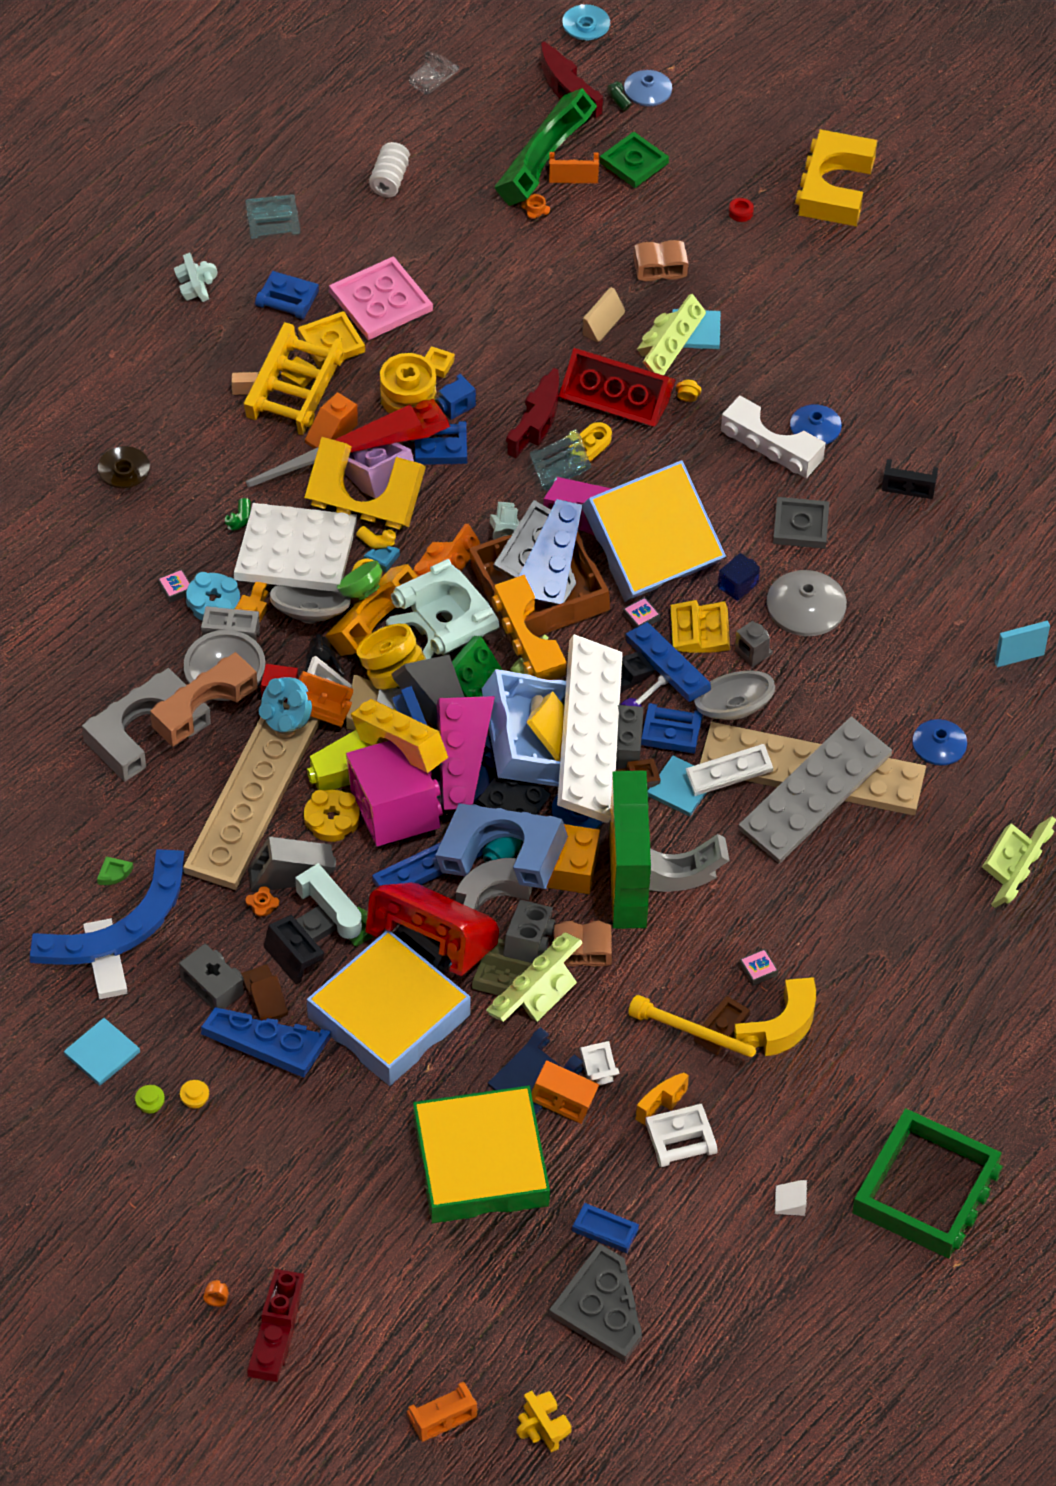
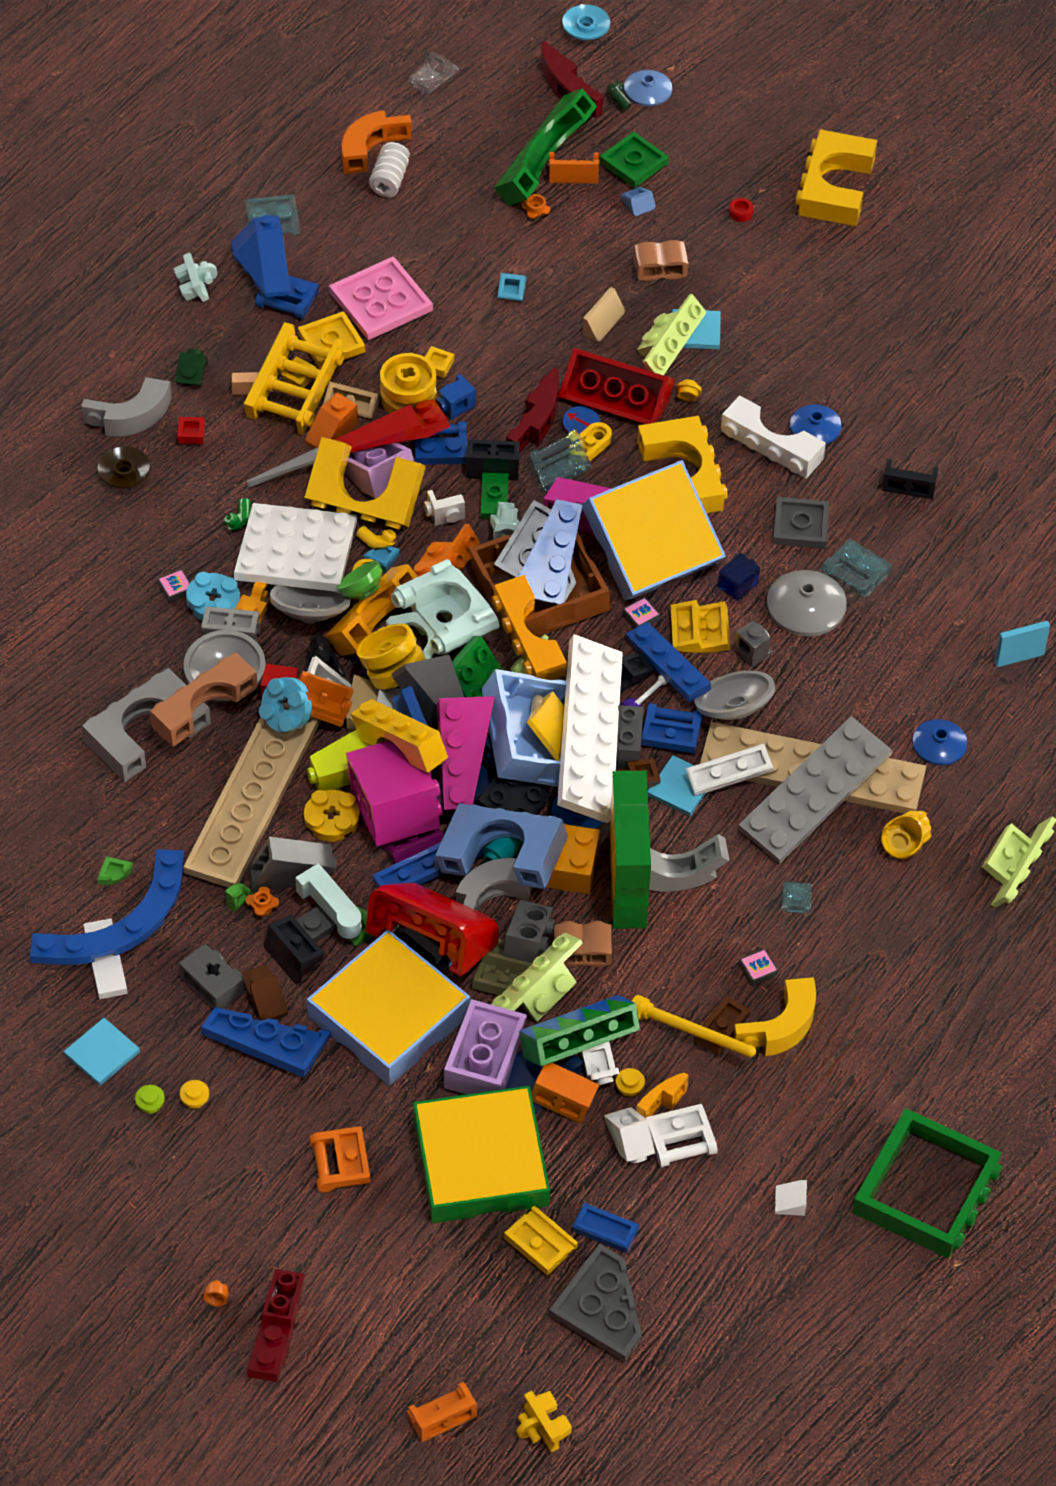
(133, 415): none -> light grey arch
(191, 367): none -> dark green bracket
(191, 430): none -> red plate
(236, 896): none -> bright green tile
(263, 256): none -> blue wedge
(350, 1158): none -> orange plate
(366, 401): none -> tan slope
(367, 133): none -> orange arch
(407, 847): none -> magenta slope
(444, 510): none -> white bracket
(484, 1049): none -> lavender slope
(492, 457): none -> black hinge
(493, 491): none -> green plate
(511, 287): none -> medium azure slope
(540, 1240): none -> yellow plate
(579, 418): none -> blue piece
(579, 1030): none -> green brick
(630, 1082): none -> yellow plate
(630, 1134): none -> white slope
(638, 200): none -> medium blue slope
(686, 440): none -> yellow arch
(796, 897): none -> clear light blue plate
(861, 563): none -> clear light blue plate
(906, 834): none -> yellow hair

